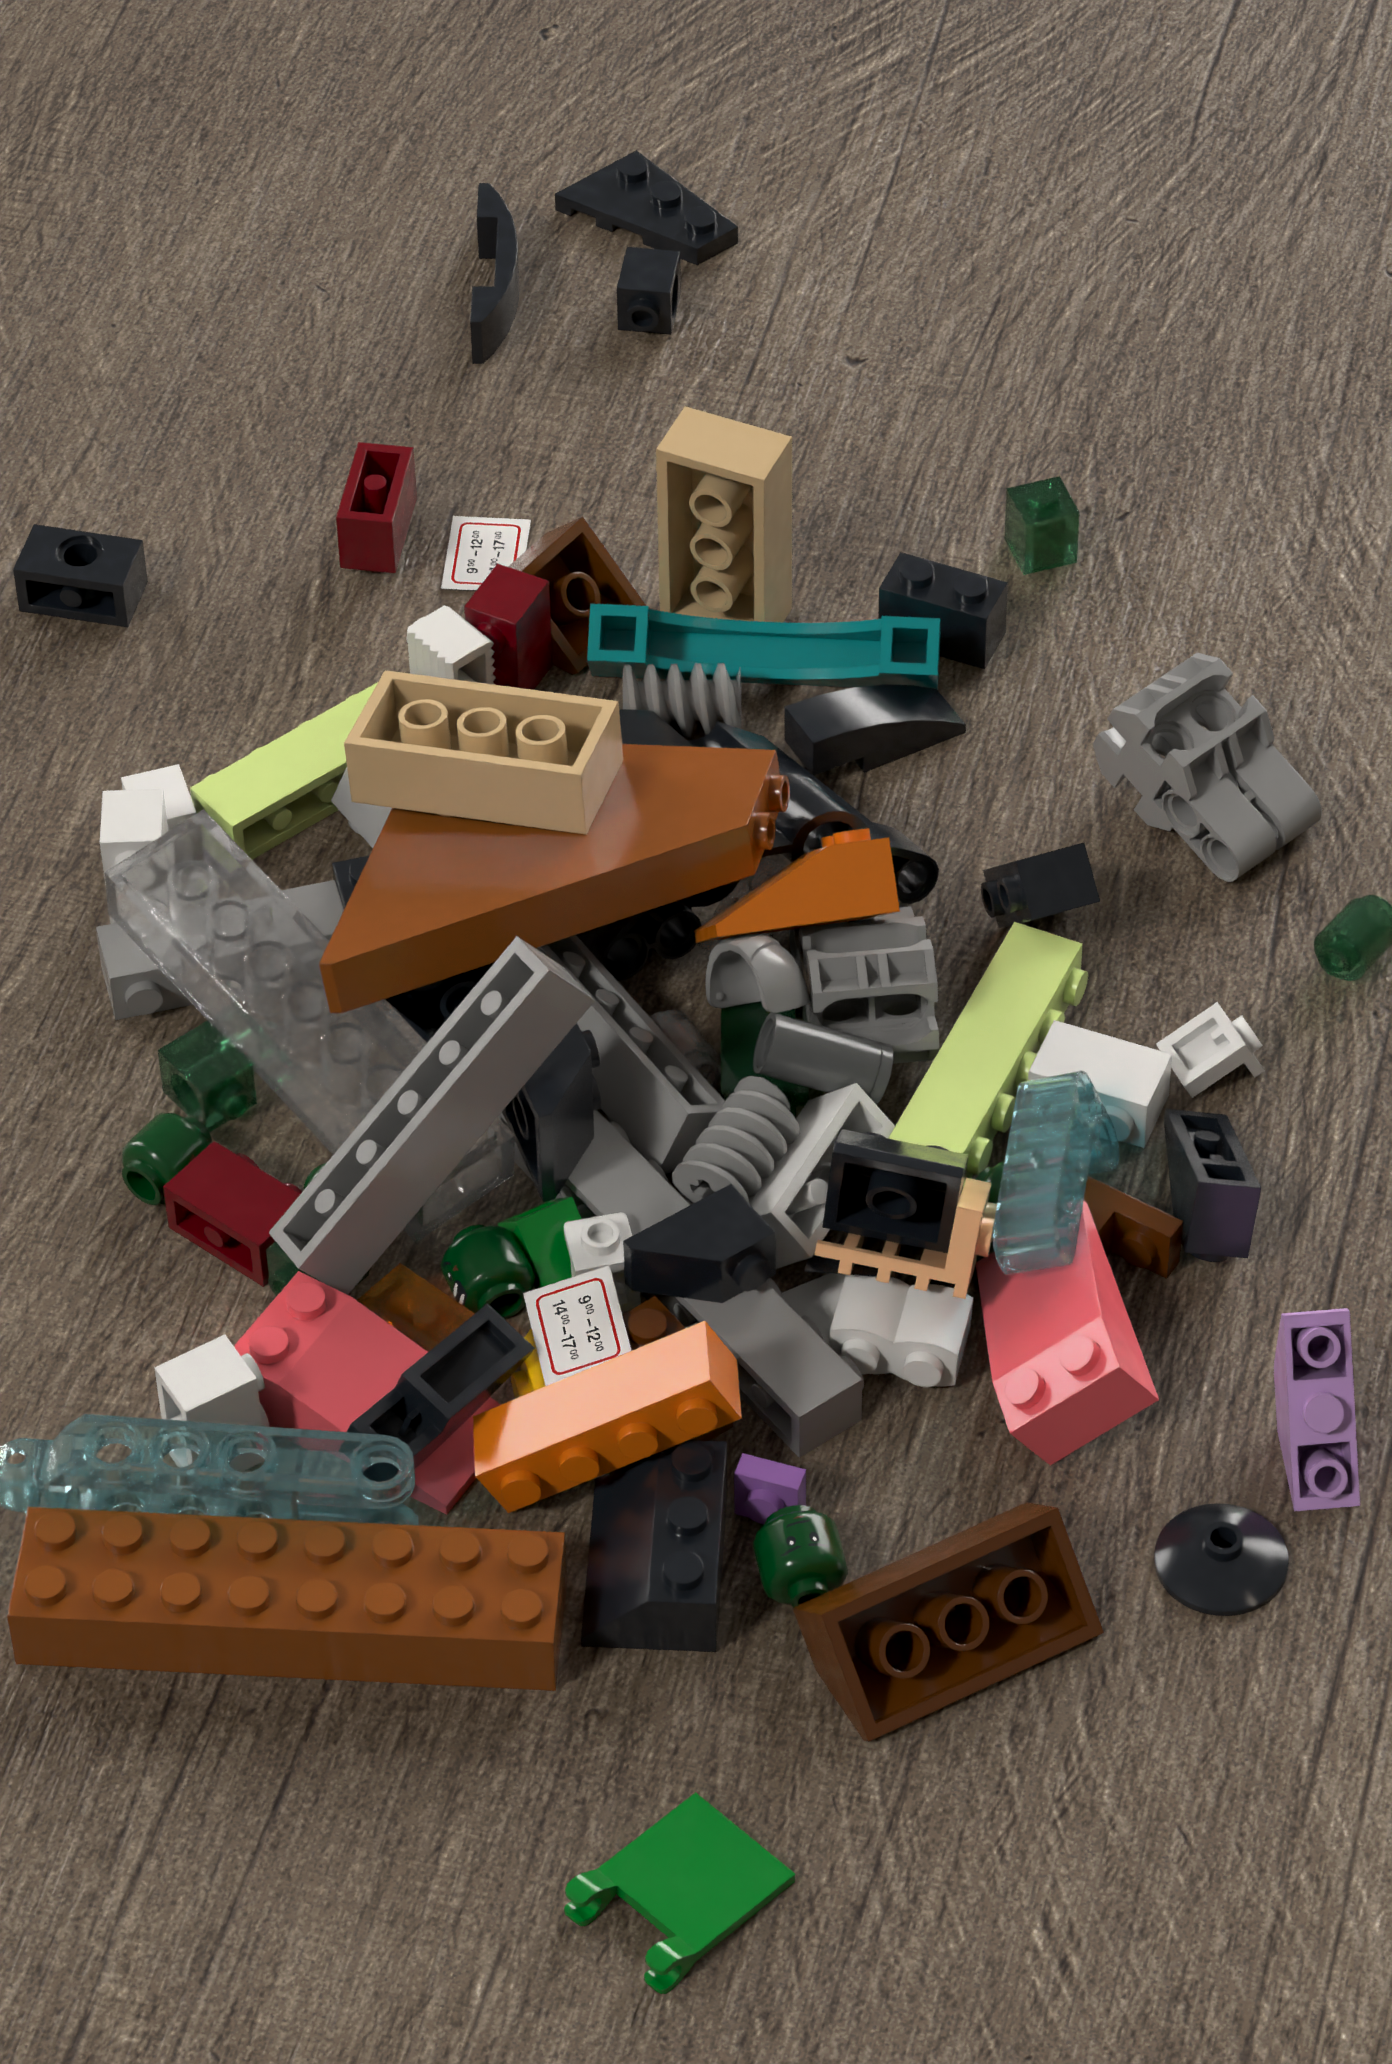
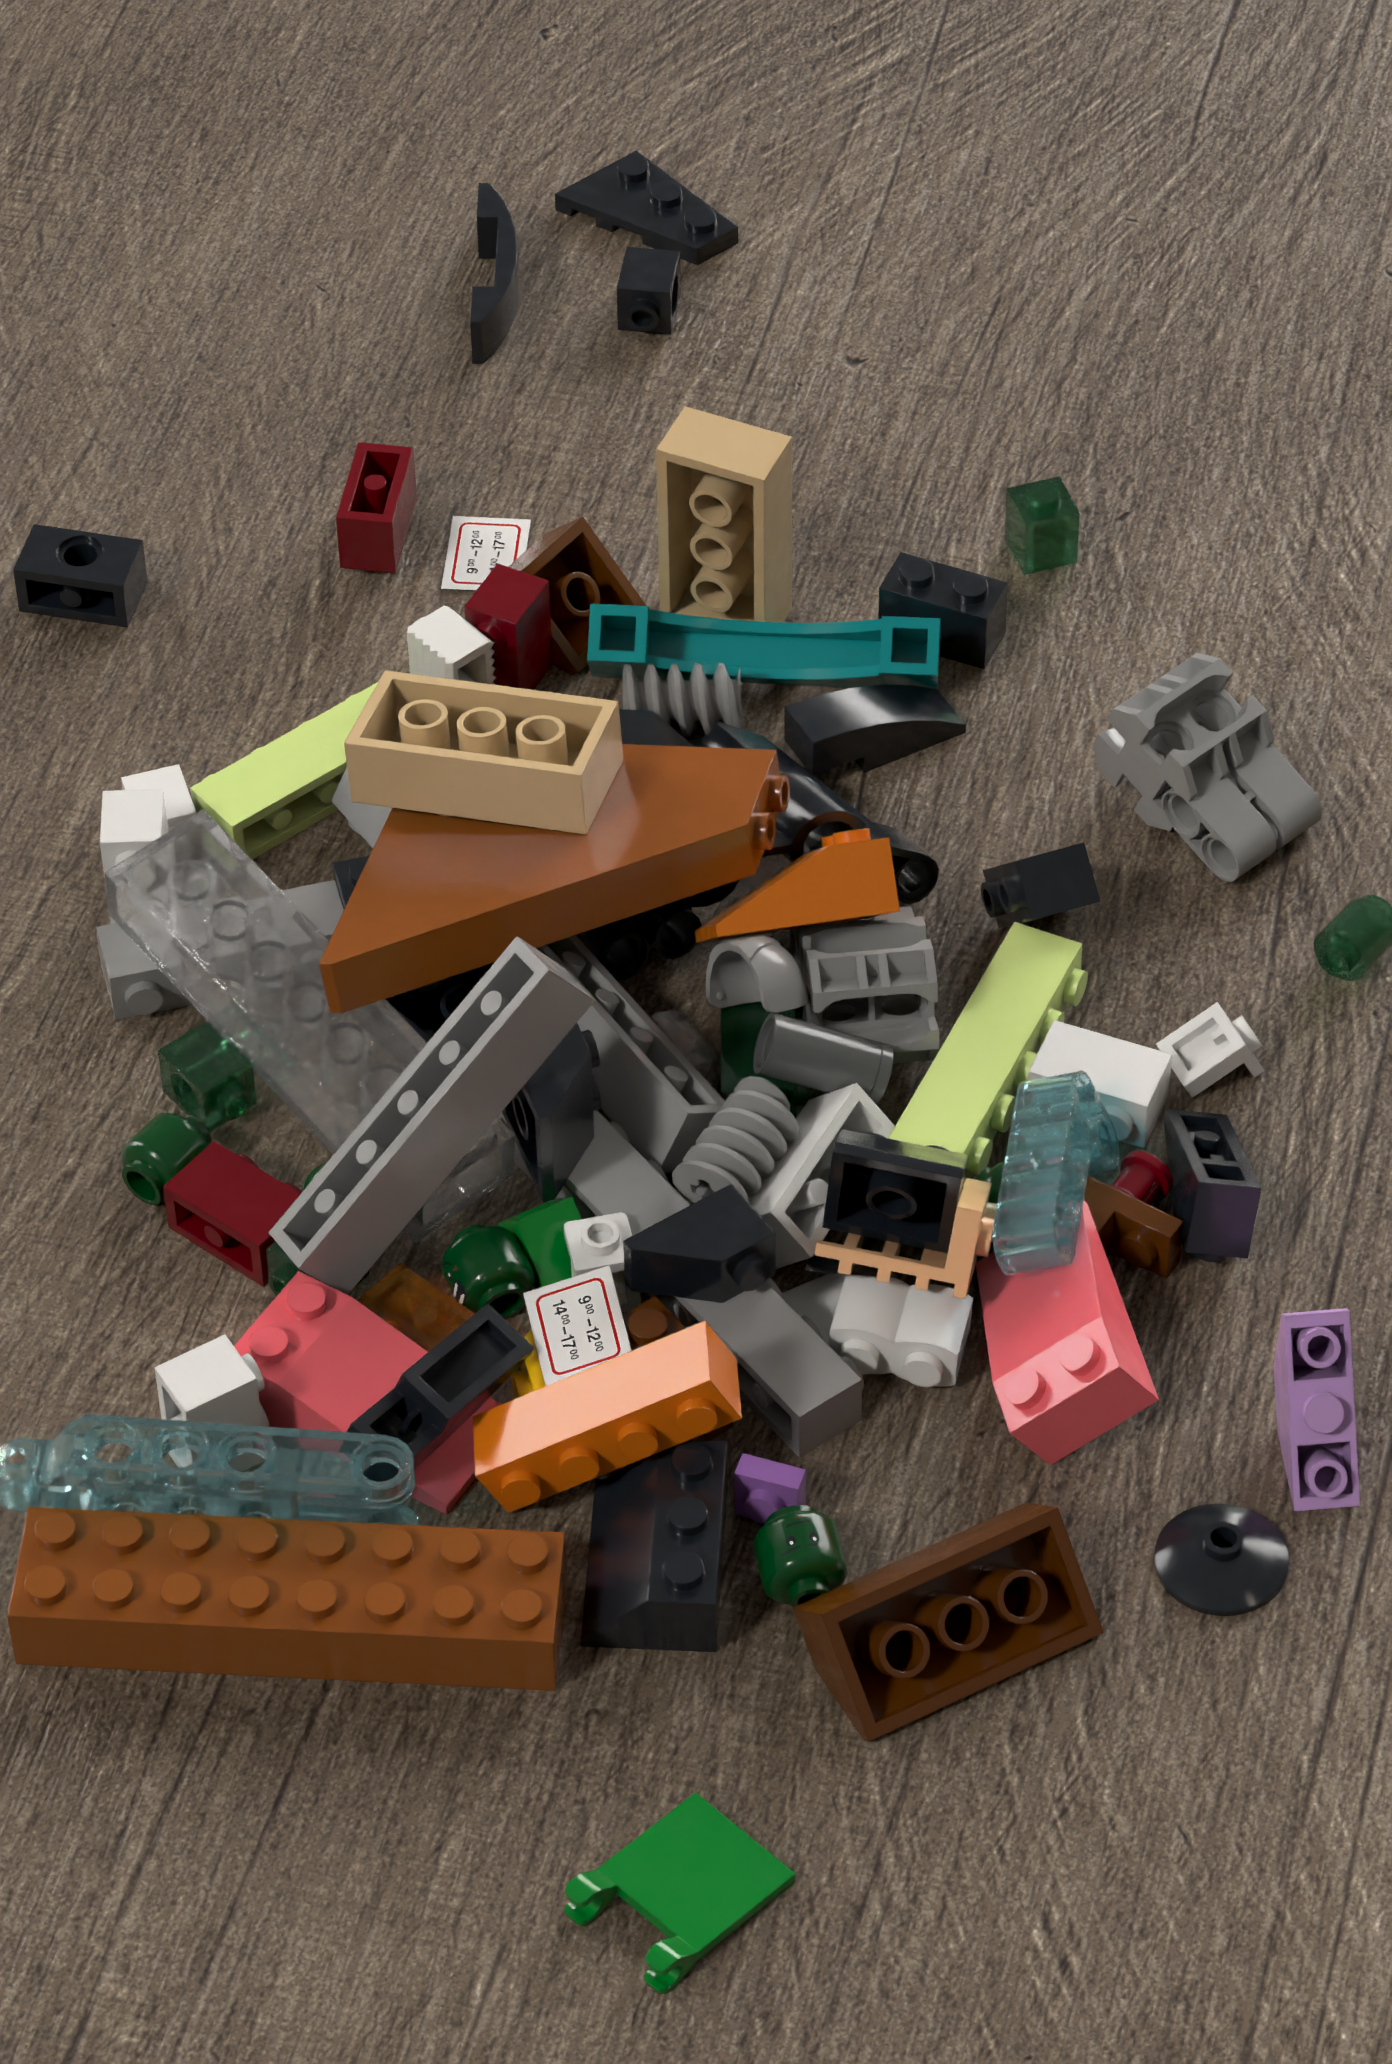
(1138, 1174): none -> dark red bush

